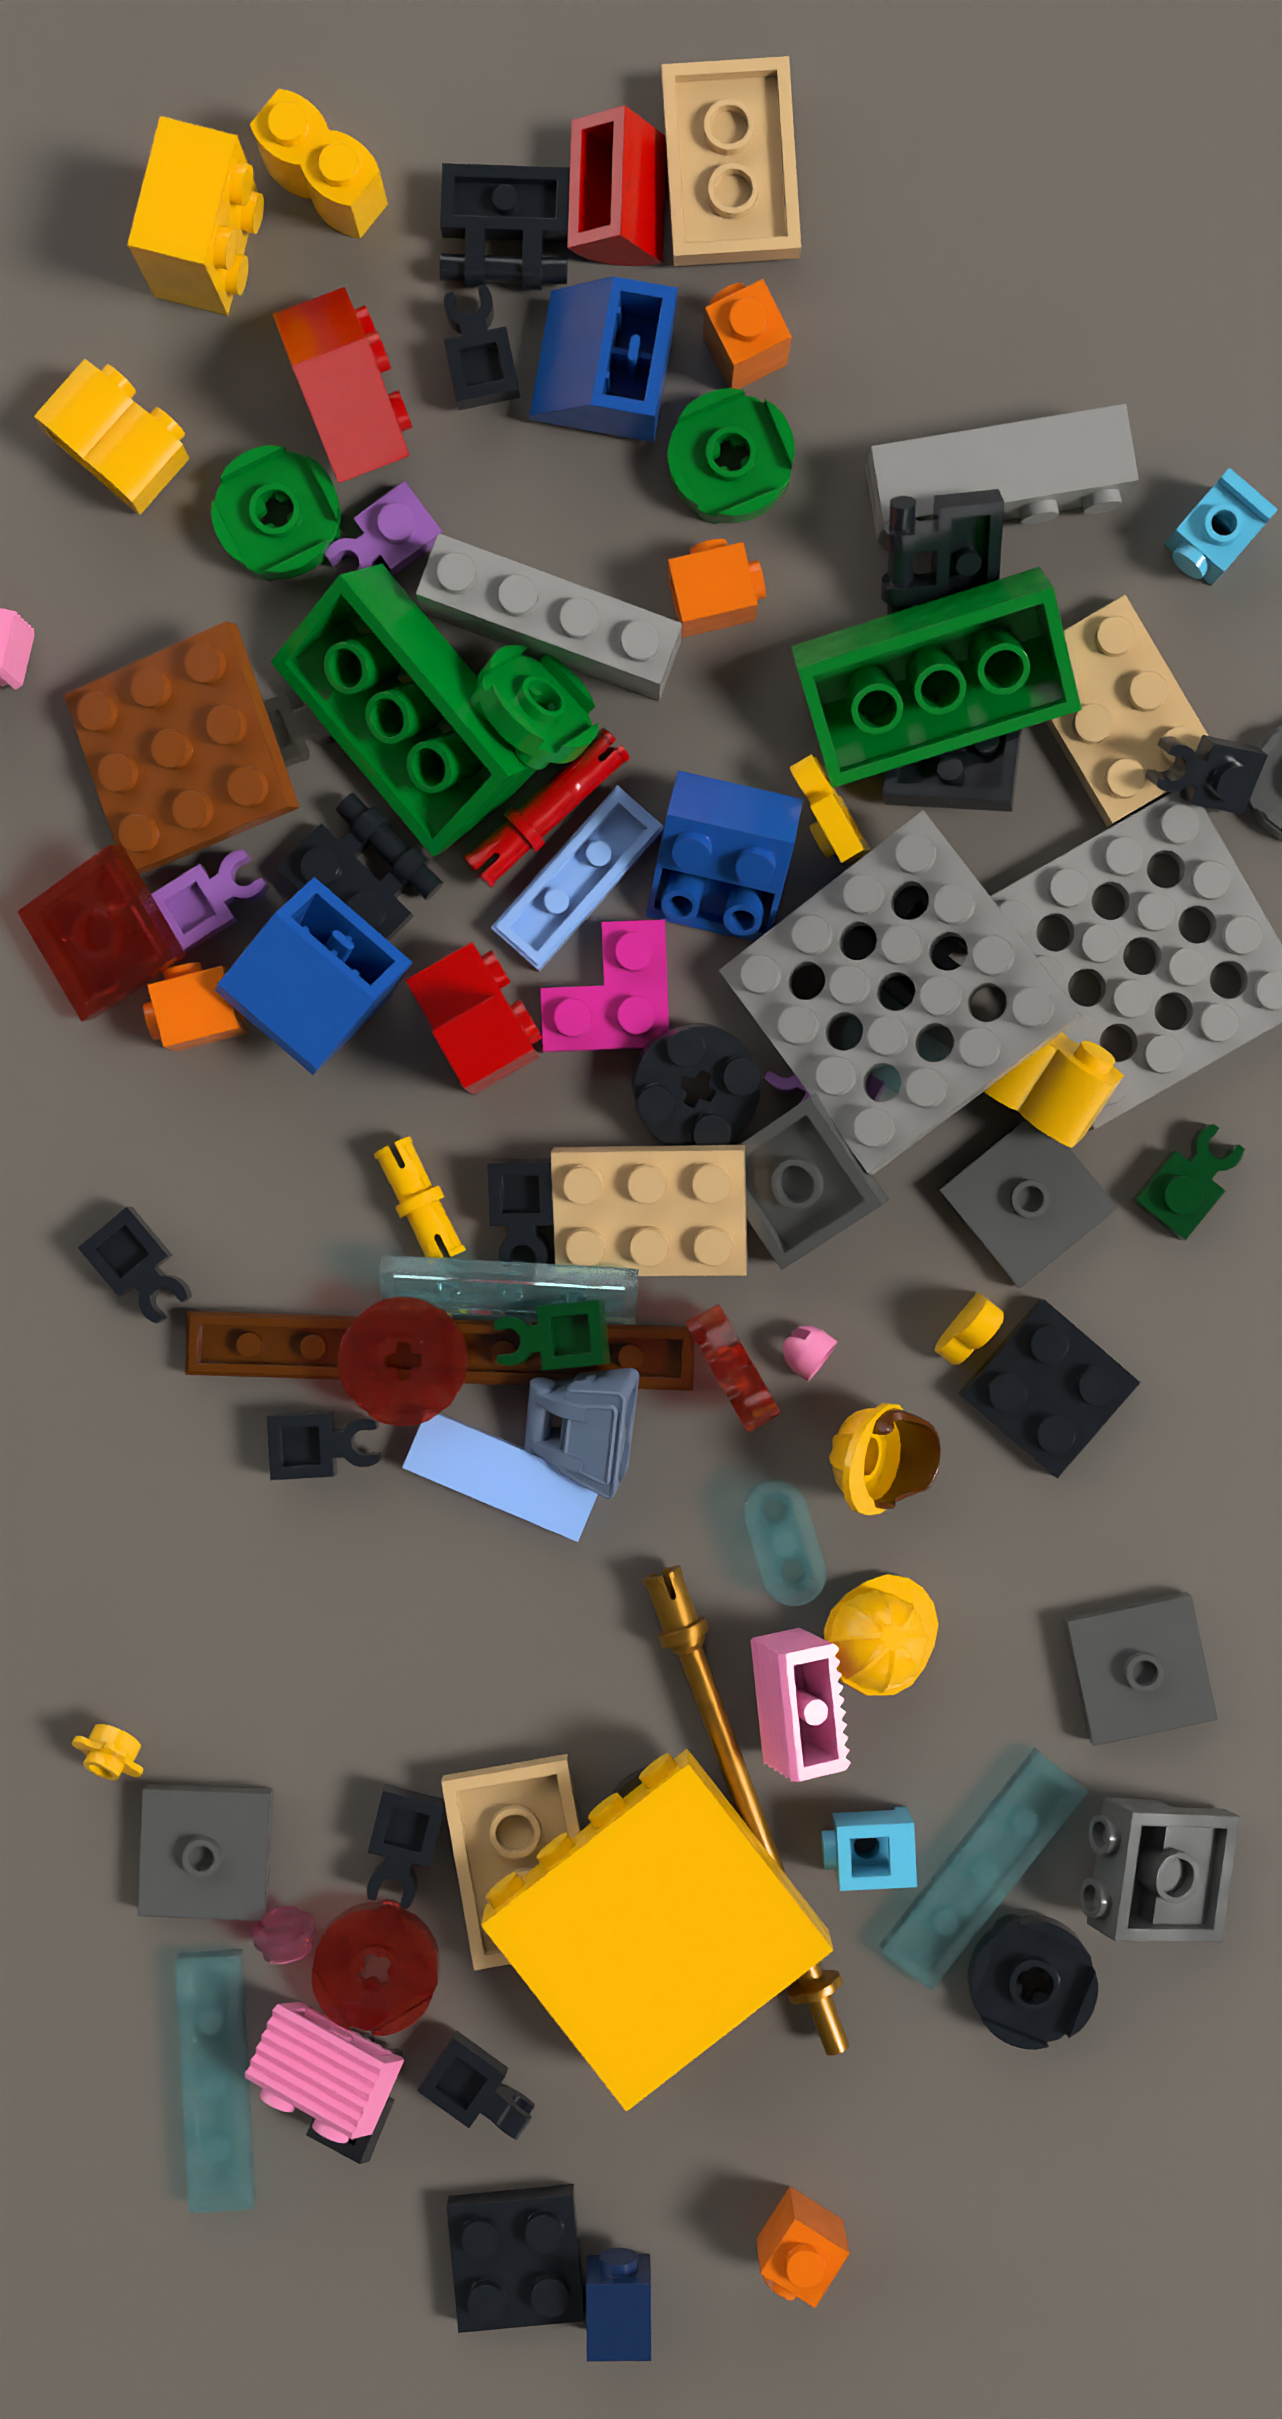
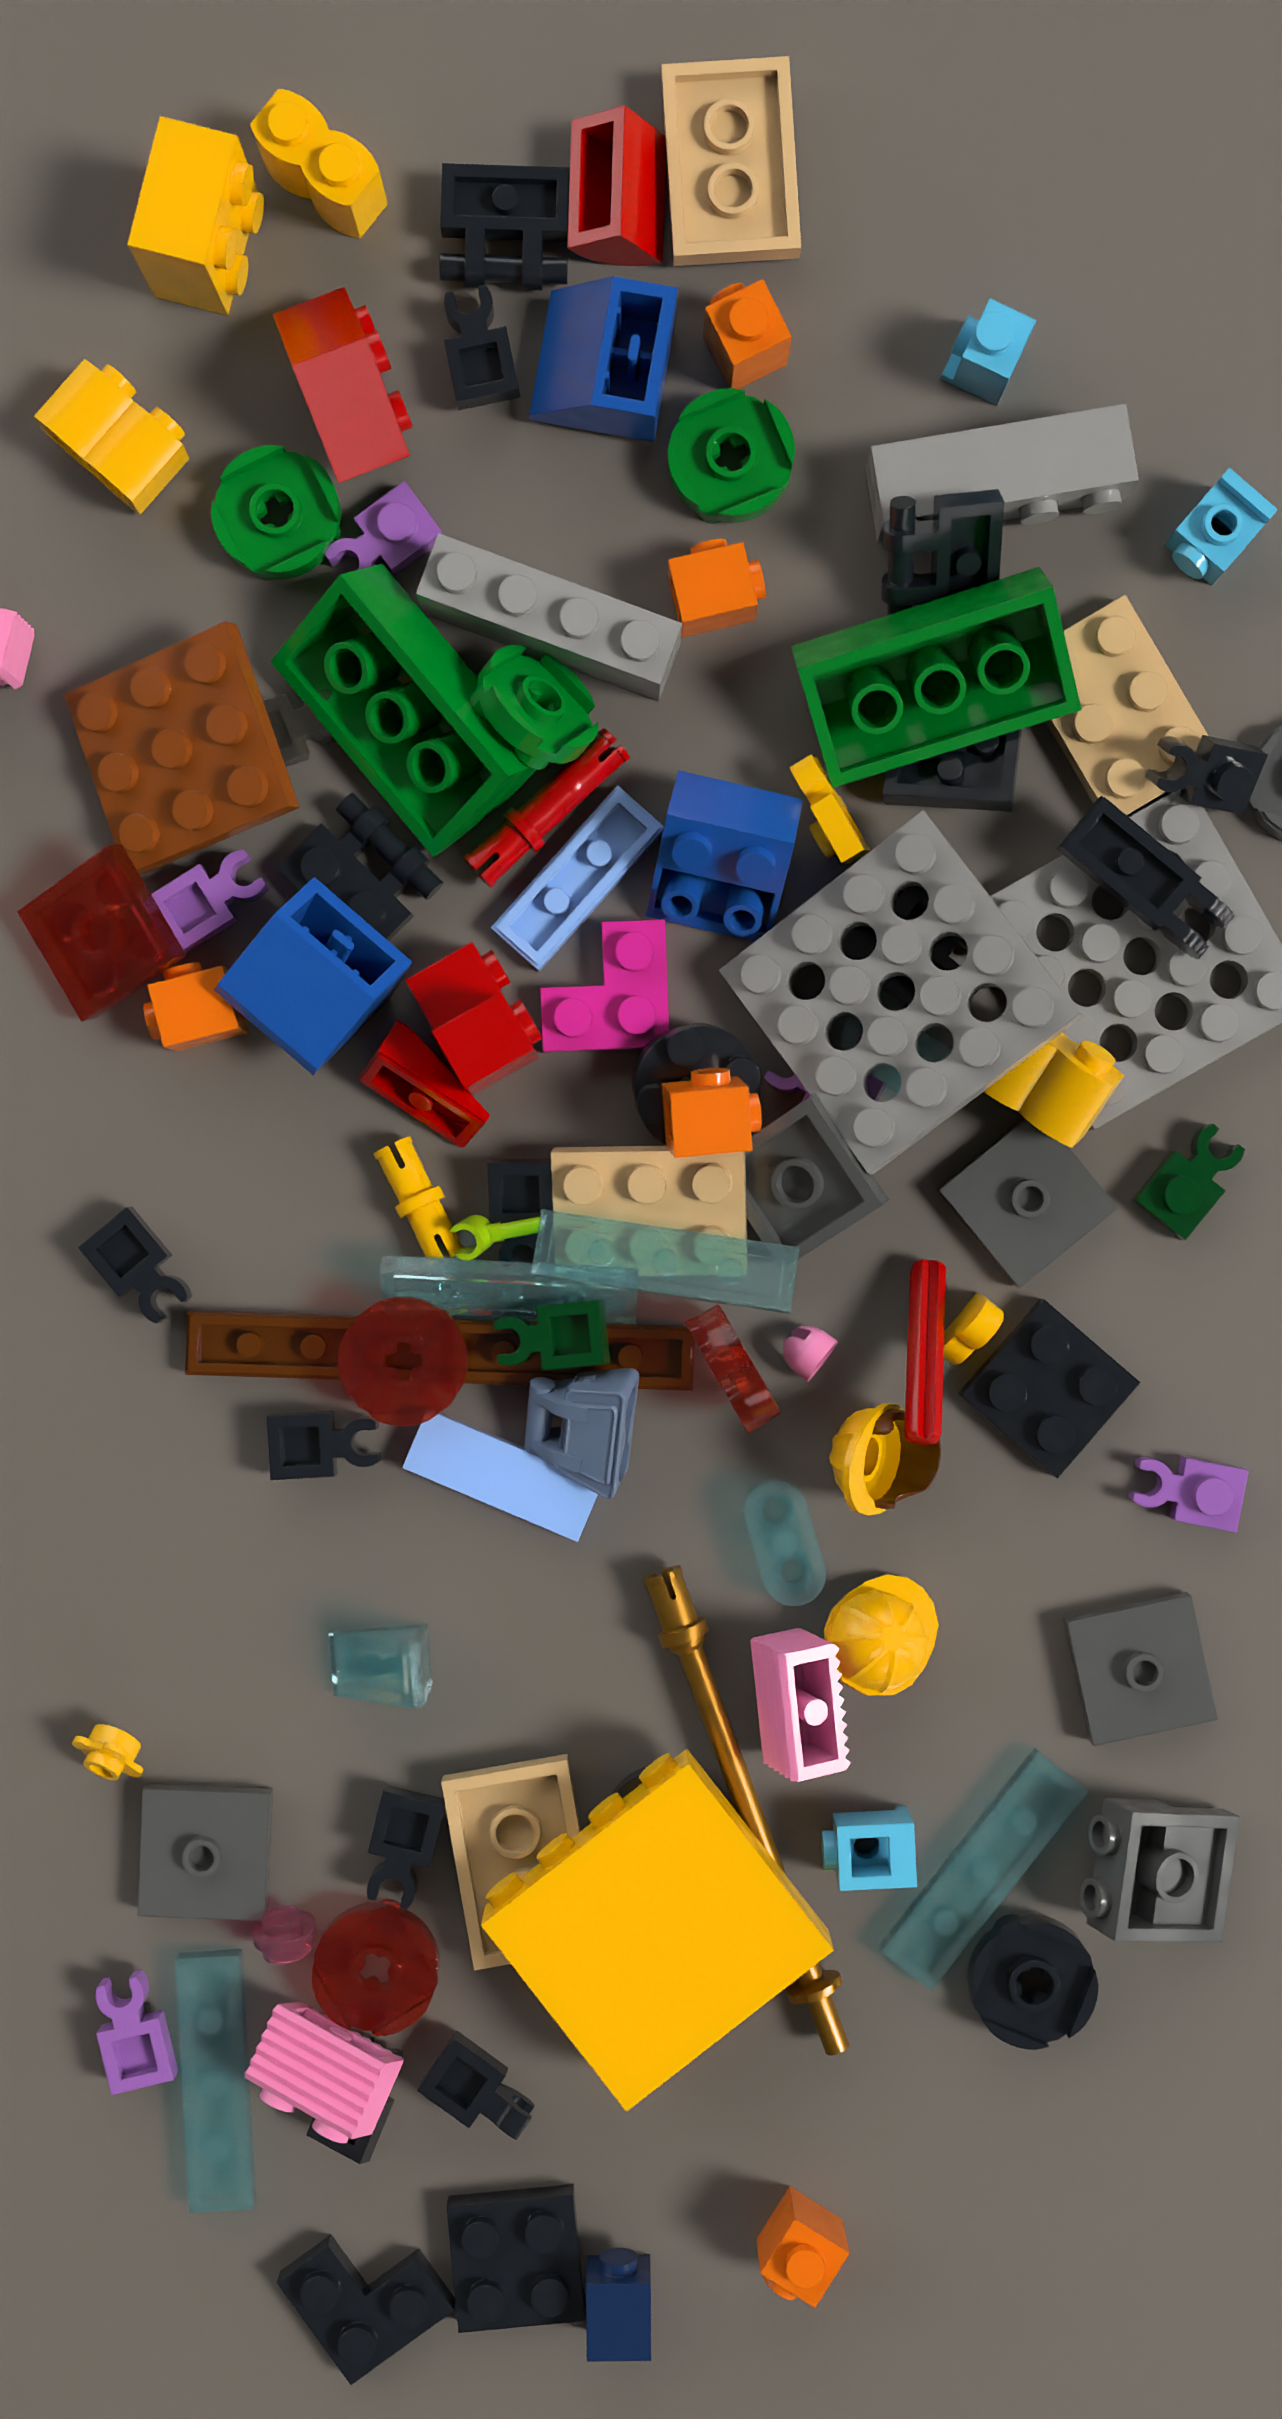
(135, 2043): none -> medium lavender plate
(361, 2321): none -> black plate
(382, 1665): none -> clear light blue slope
(423, 1086): none -> red slope
(489, 1233): none -> lime hand
(665, 1261): none -> clear light blue tile
(710, 1114): none -> orange brick
(925, 1352): none -> red axle
(988, 351): none -> medium azure brick
(1142, 874): none -> black hinge
(1200, 1491): none -> medium lavender plate

